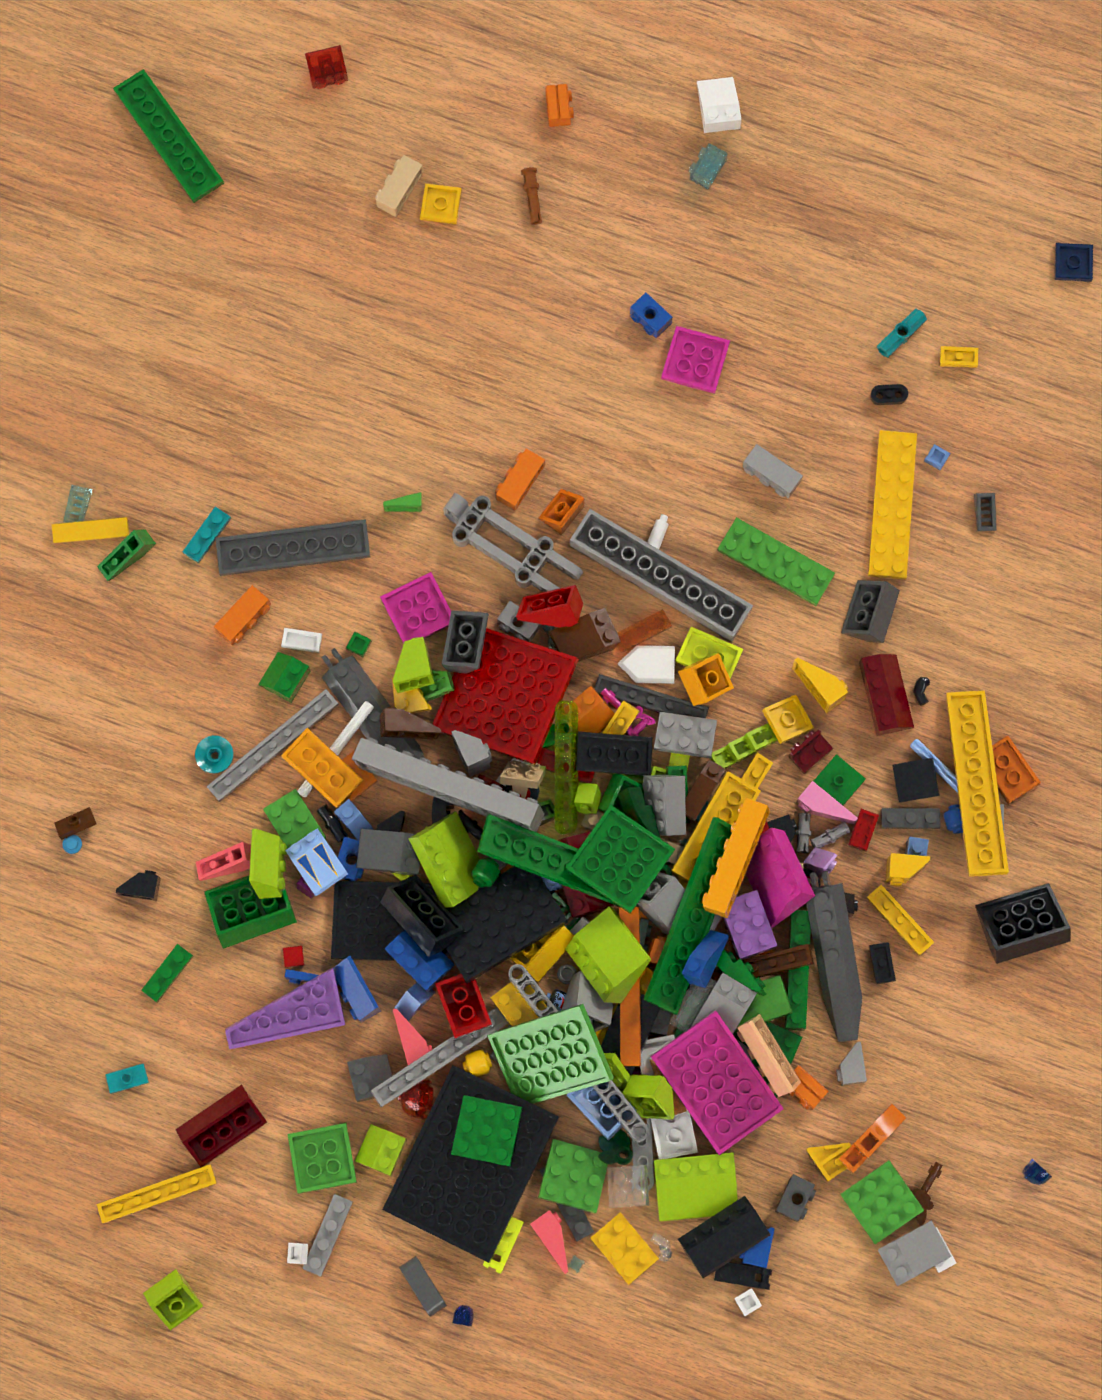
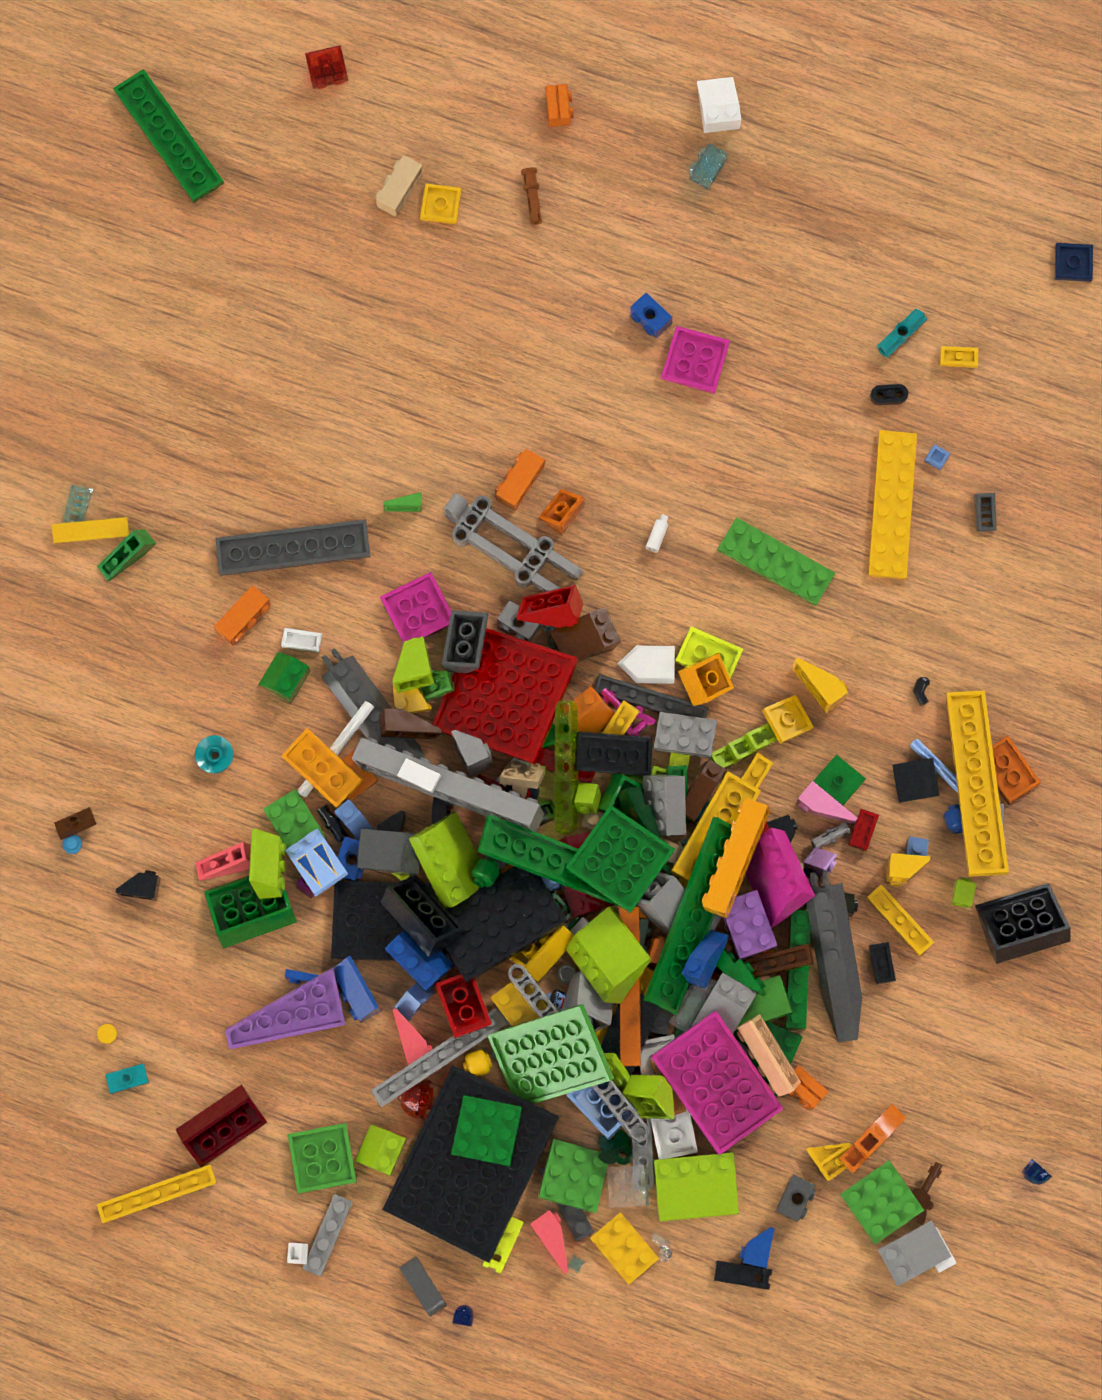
(107, 1034): none -> yellow tile
(167, 973): green plate -> none
(172, 1299): lime slope -> none
(206, 535): teal plate -> none
(272, 745): light grey plate -> none
(293, 956): red tile -> none
(358, 644): green tile -> none
(367, 1074): dark grey slope -> none
(419, 775): none -> white tile
(471, 826): black pin -> none
(643, 630): clear orange plate -> none
(661, 575): light grey brick -> none
(724, 1237): black slope -> none
(748, 1302): white plate -> none
(772, 471): light grey brick -> none
(803, 833): light grey pin -> none
(810, 751): dark red bracket -> none
(852, 1067): light grey slope -> none
(870, 610): dark grey slope -> none
(886, 693): dark red slope -> none
(910, 818): dark grey plate -> none
(963, 893): none -> lime brick

